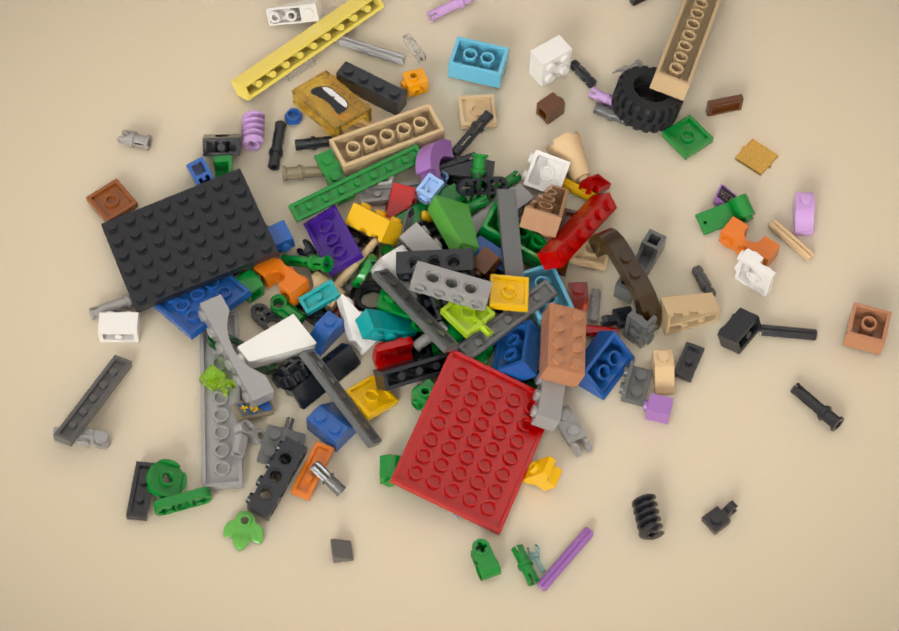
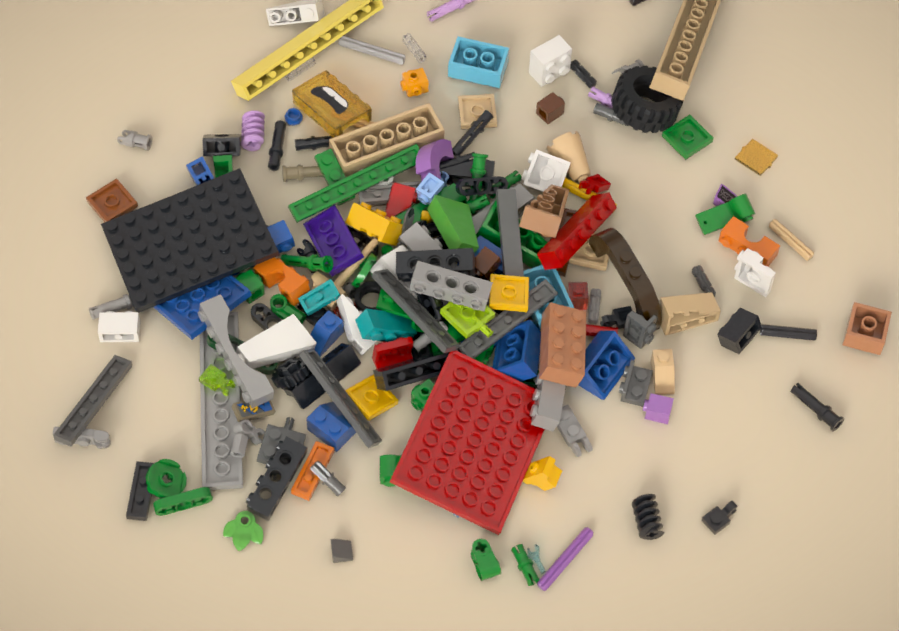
(372, 88): black brick -> none
(647, 255): dark grey arch -> none
(688, 361): black plate -> none
(724, 105): reddish brown tile -> none
(803, 213): lavender arch -> none

